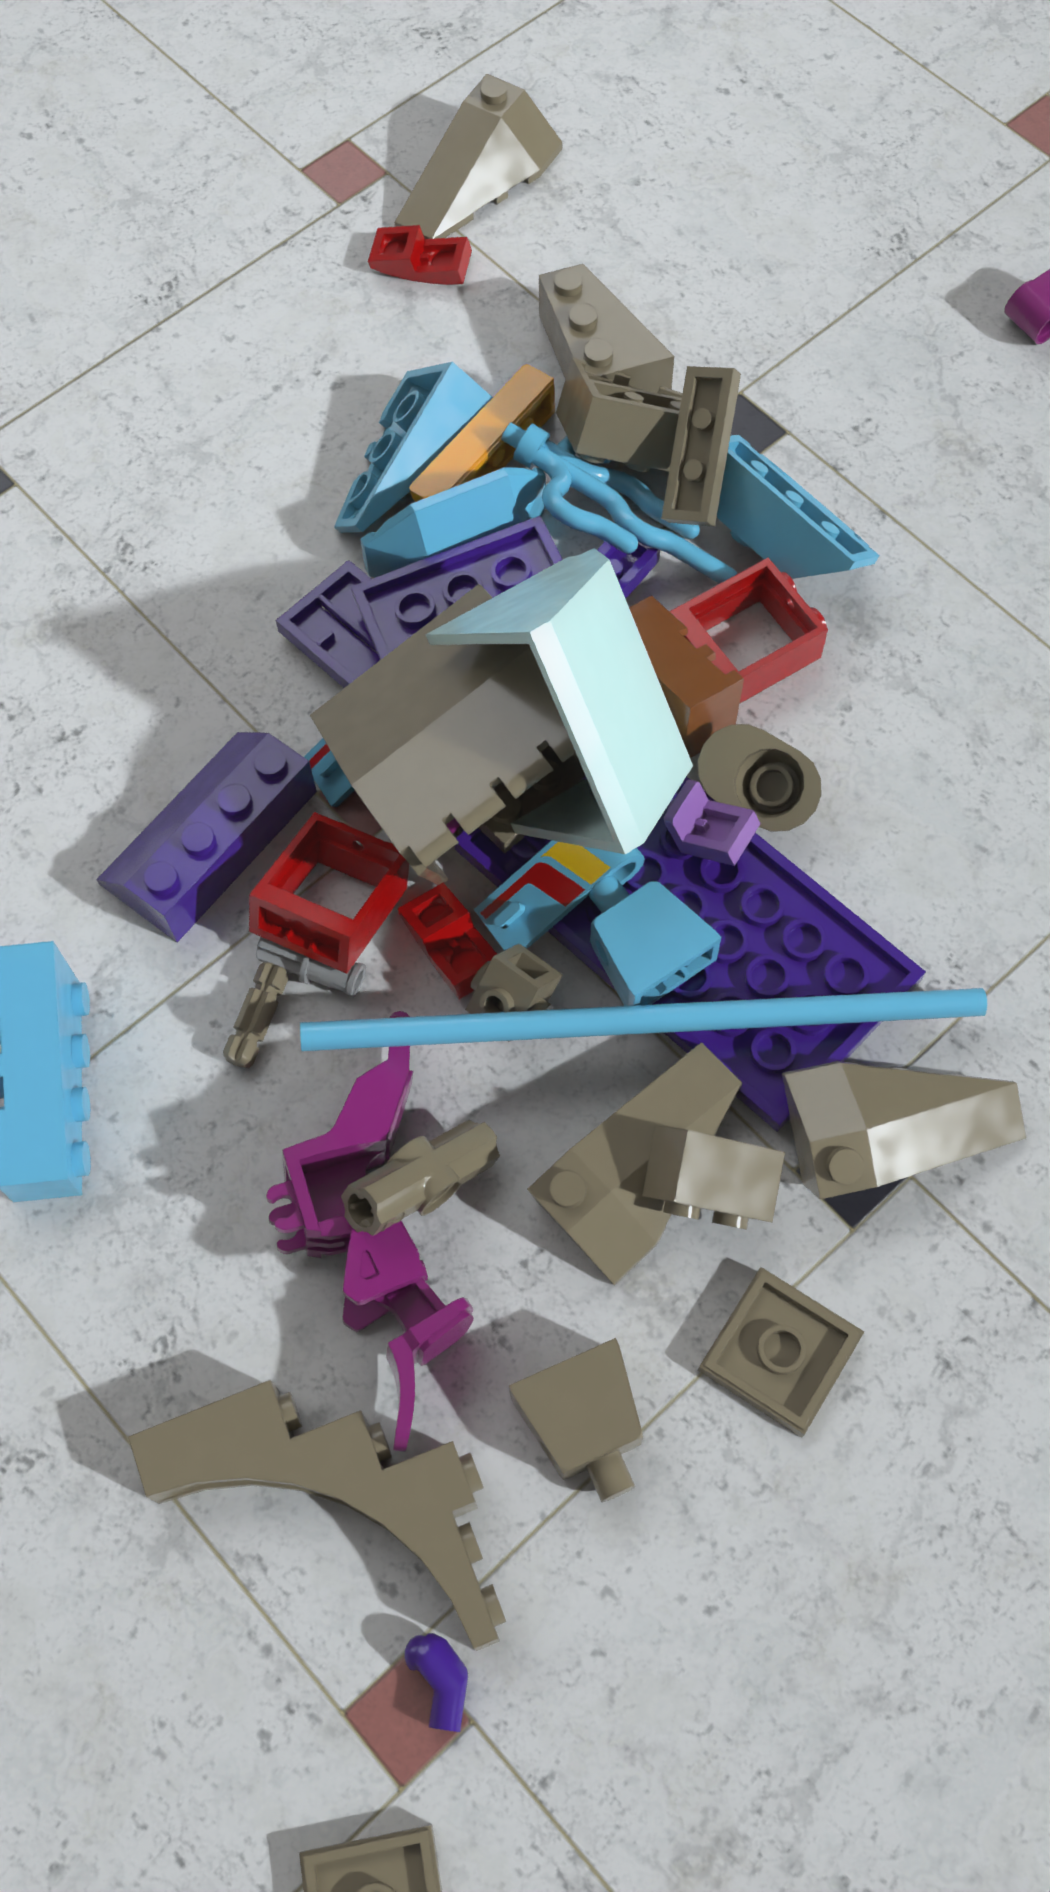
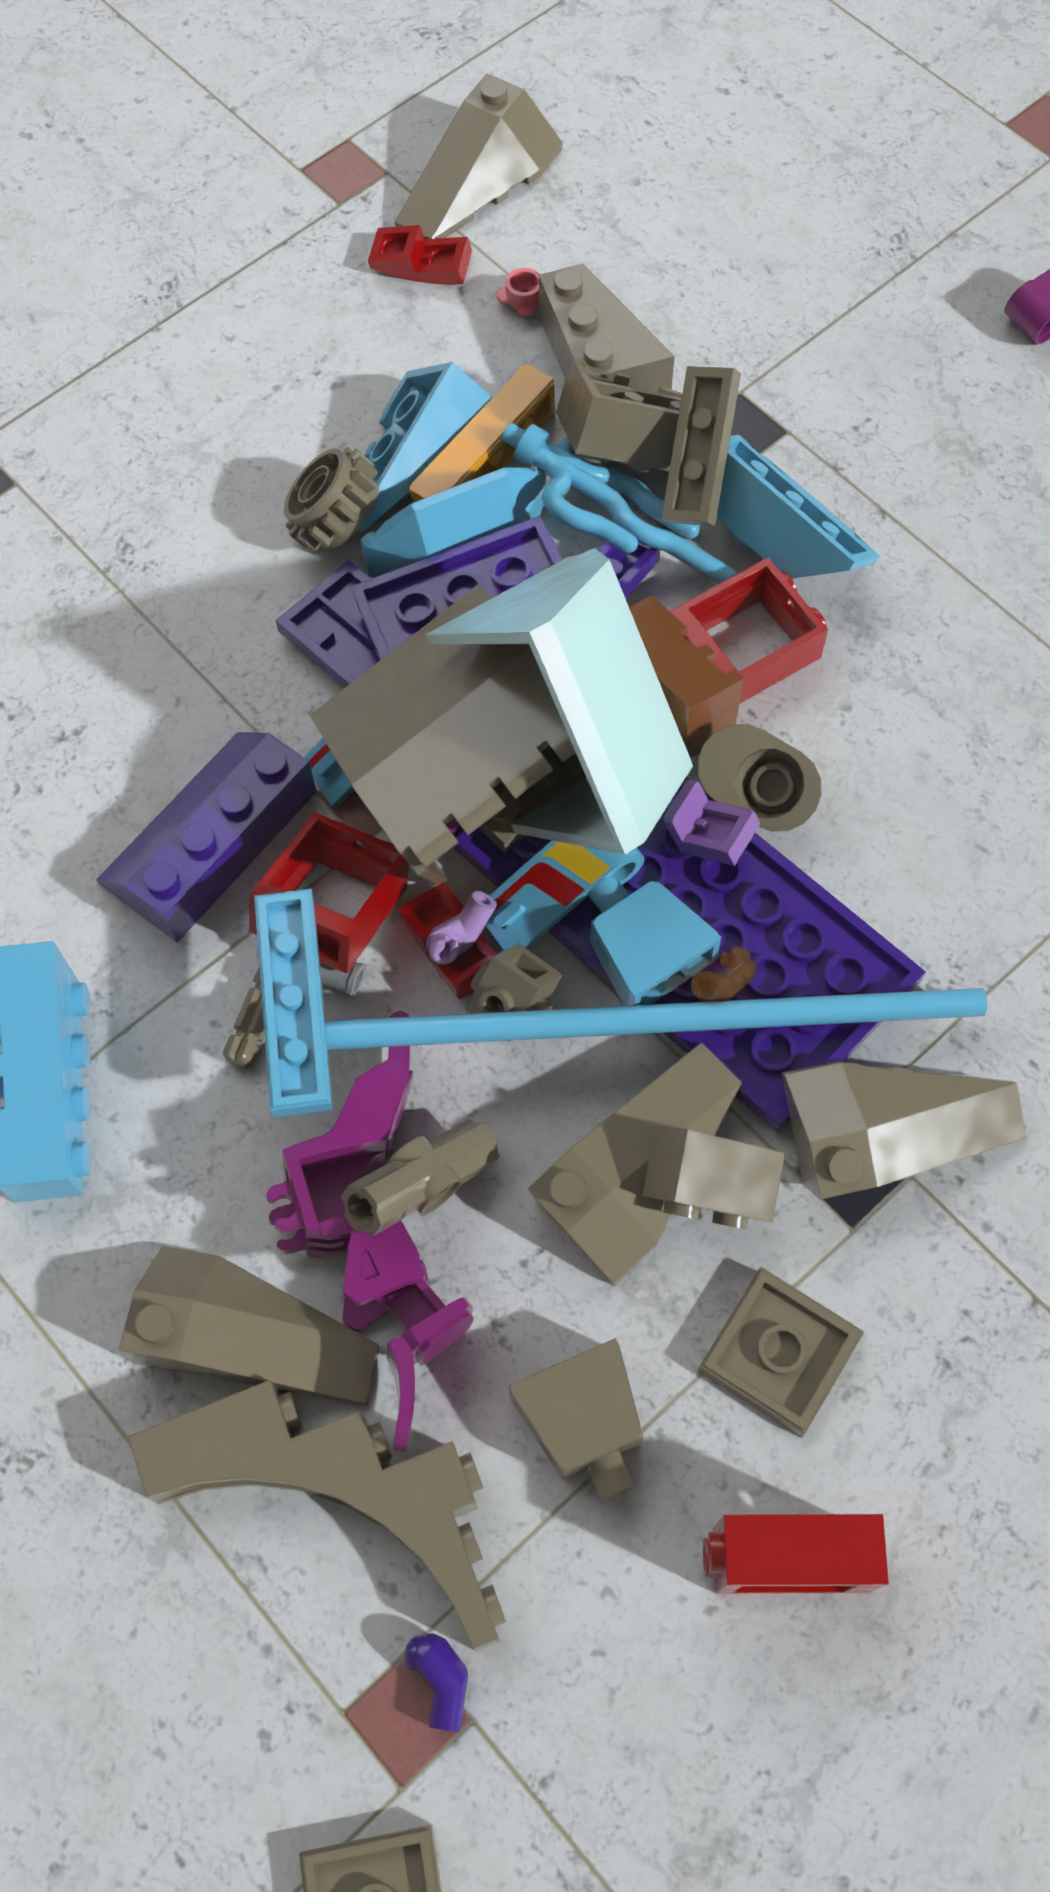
(229, 1325): none -> dark tan wedge
(292, 1004): none -> medium azure tile
(331, 499): none -> dark tan gear
(461, 931): none -> lavender arm
(521, 291): none -> coral plate
(724, 985): none -> clear orange arm
(797, 1554): none -> red window

